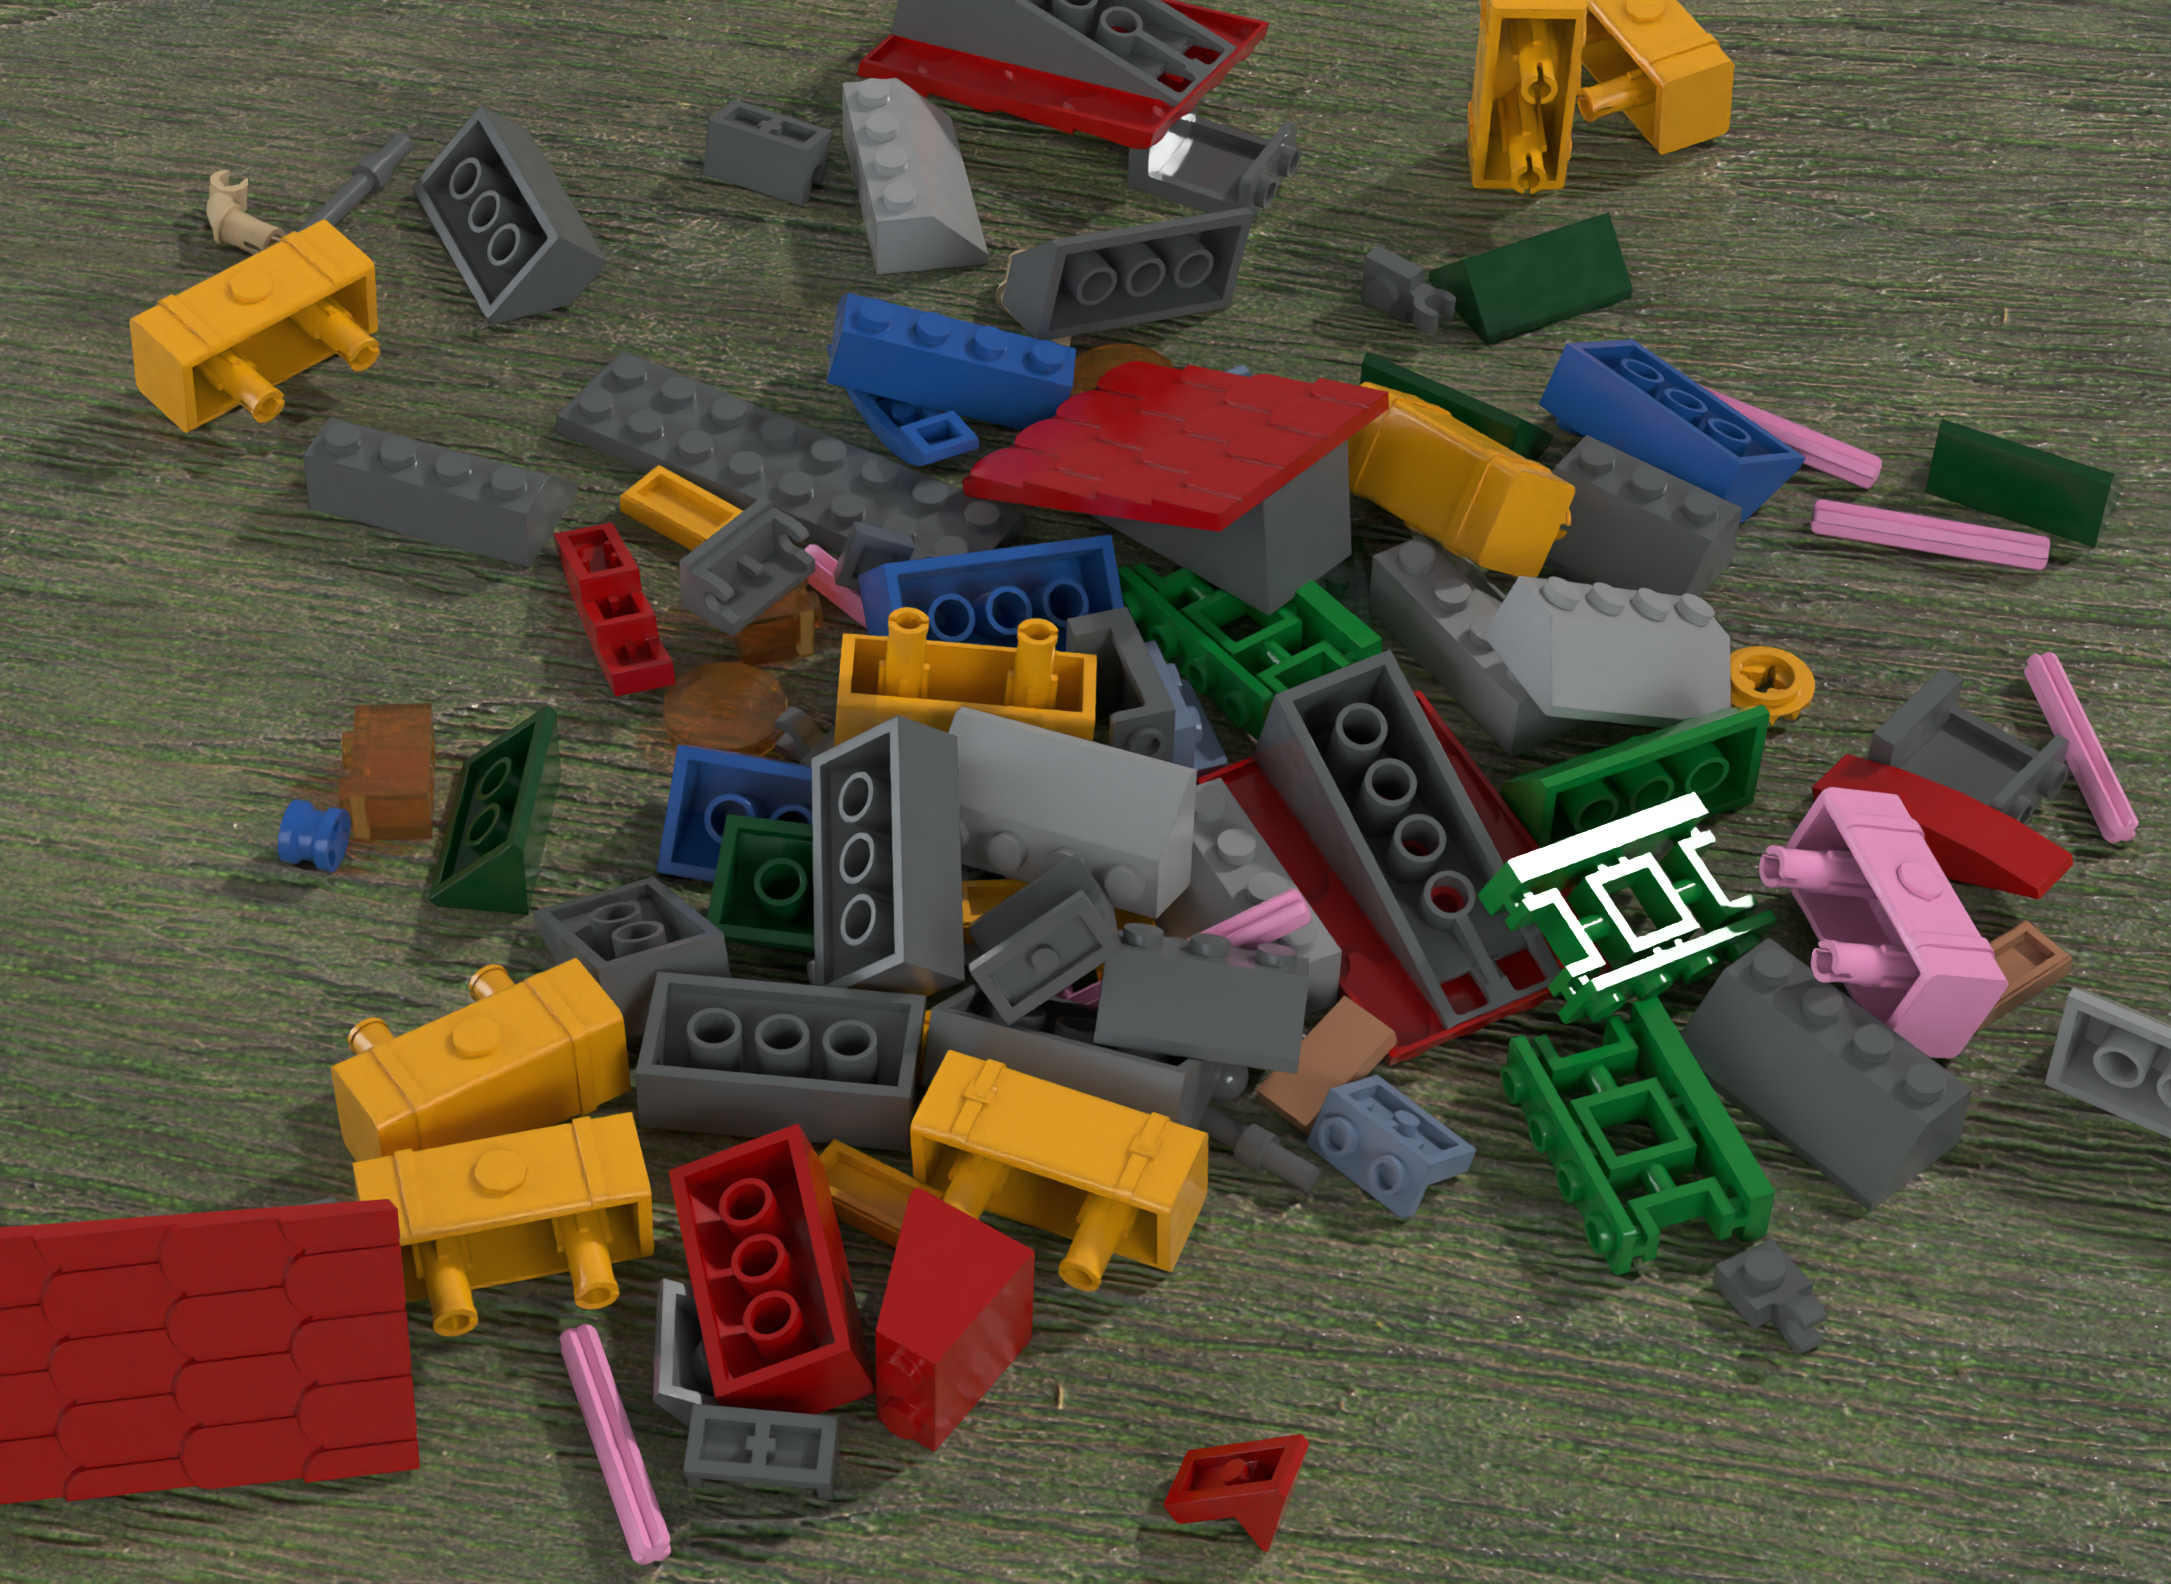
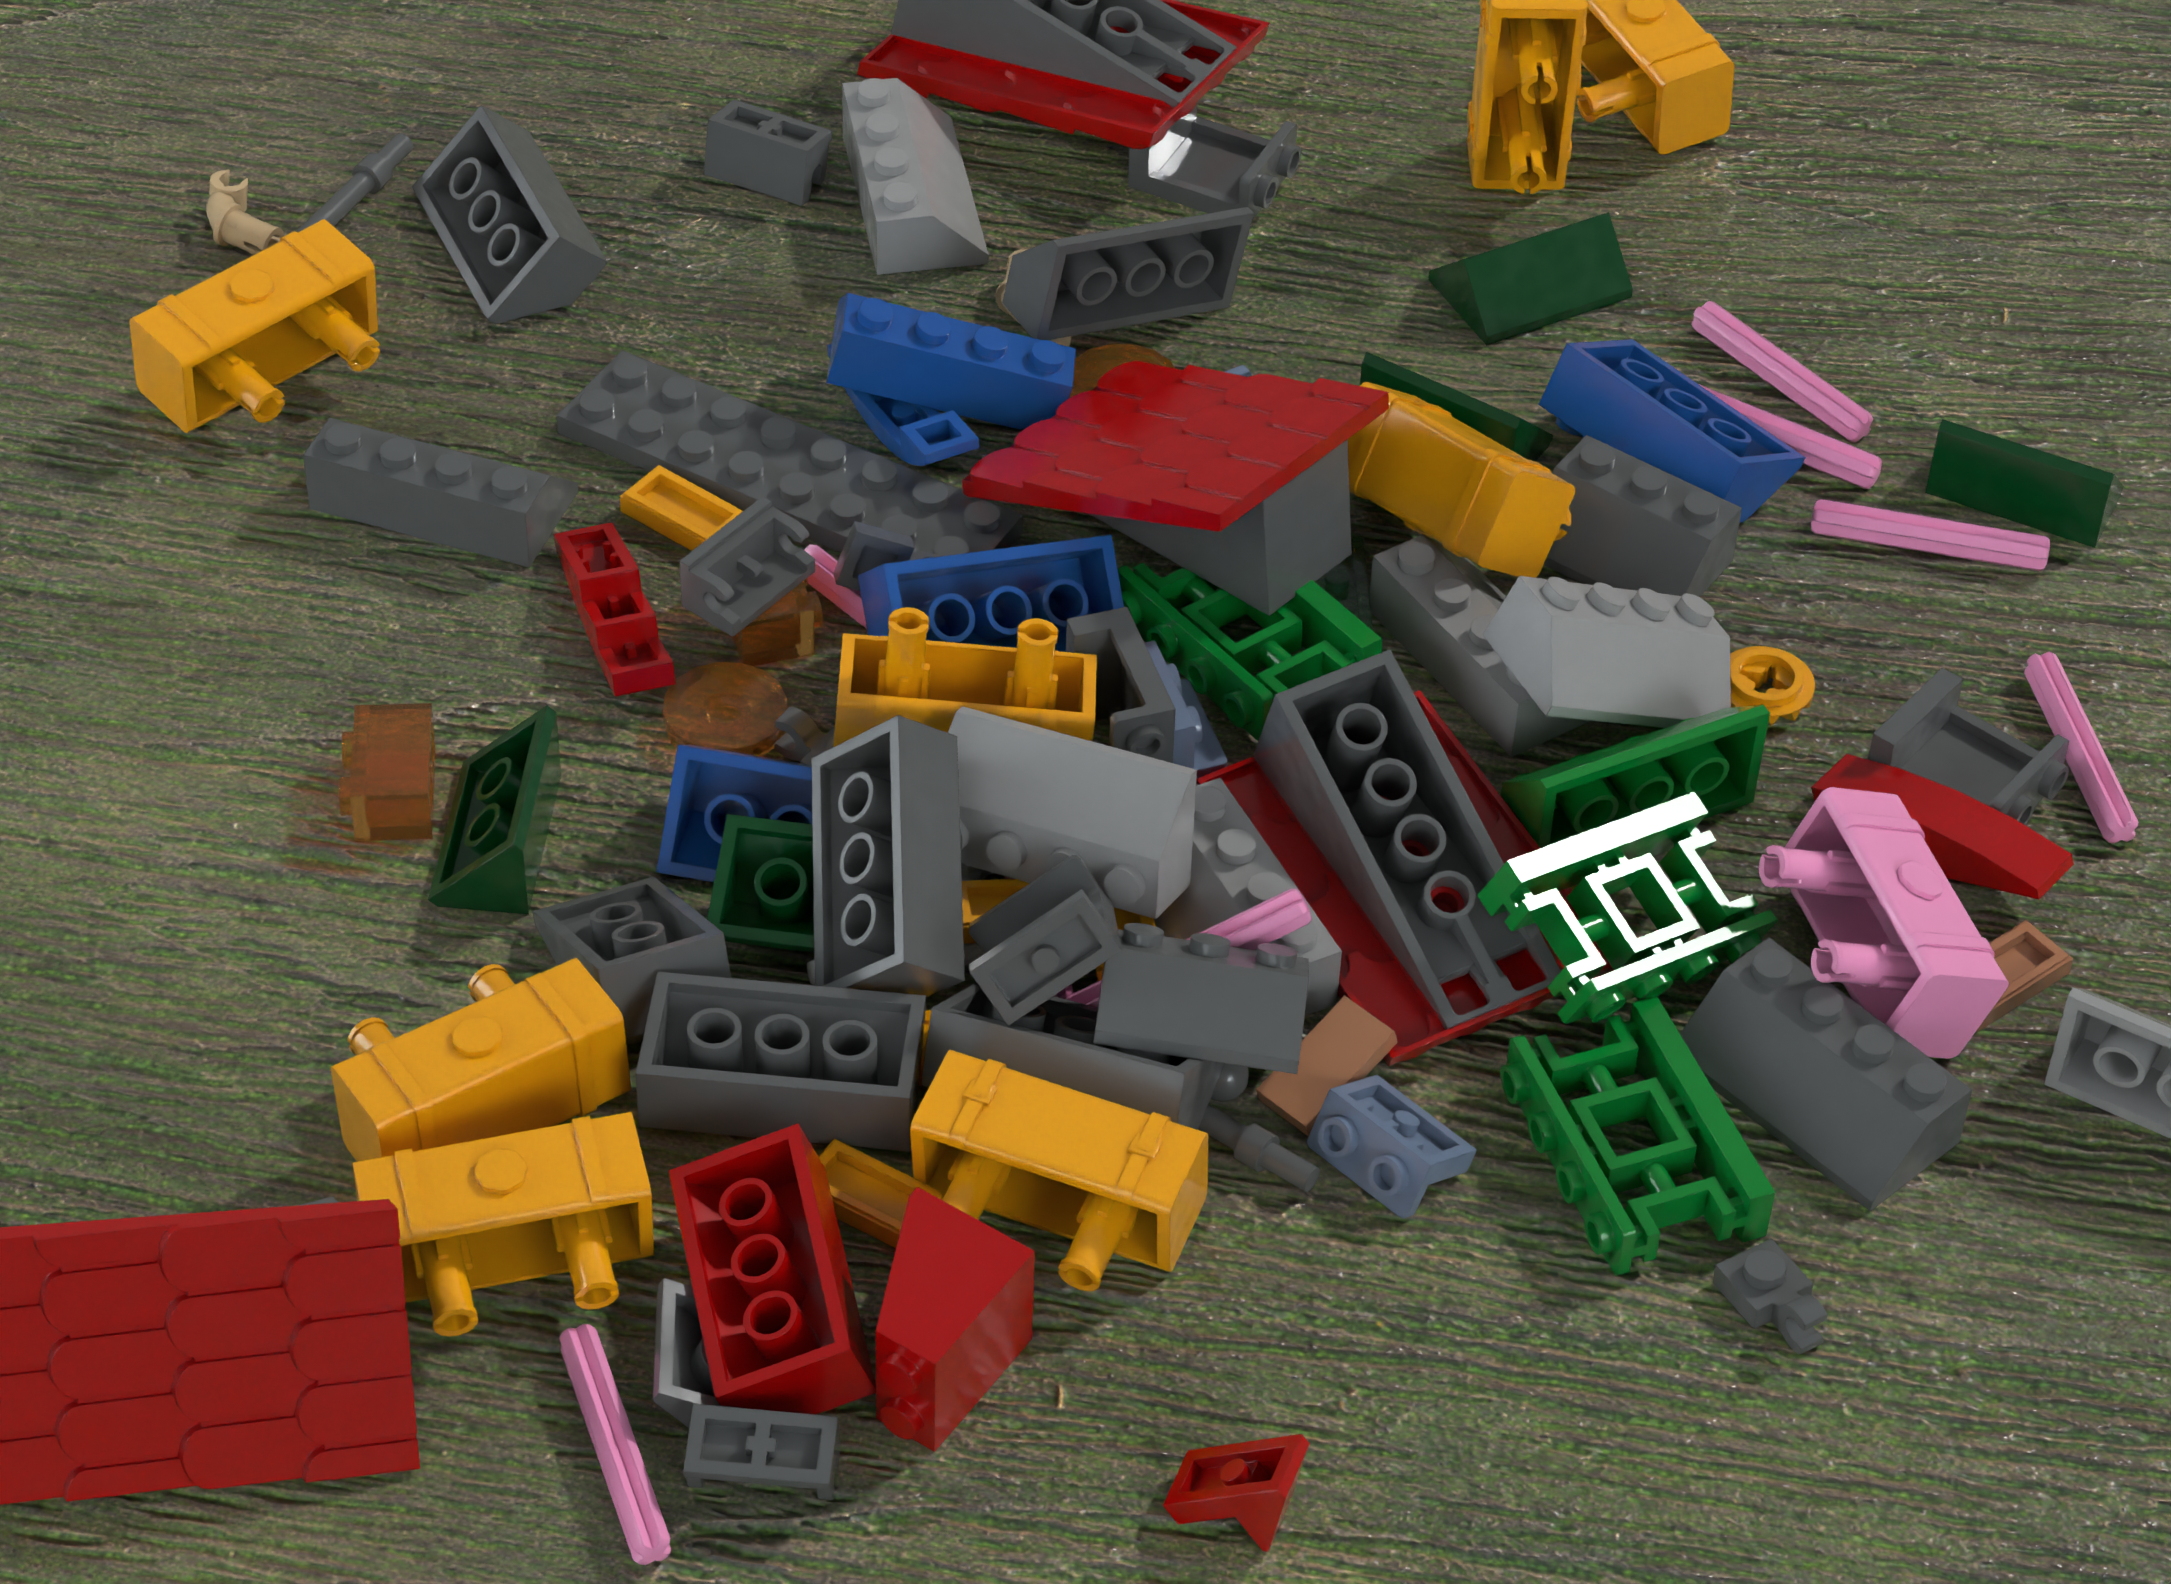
(314, 835): blue wheel -> none
(1399, 290): dark grey plate -> none
(1782, 371): none -> bright pink axle

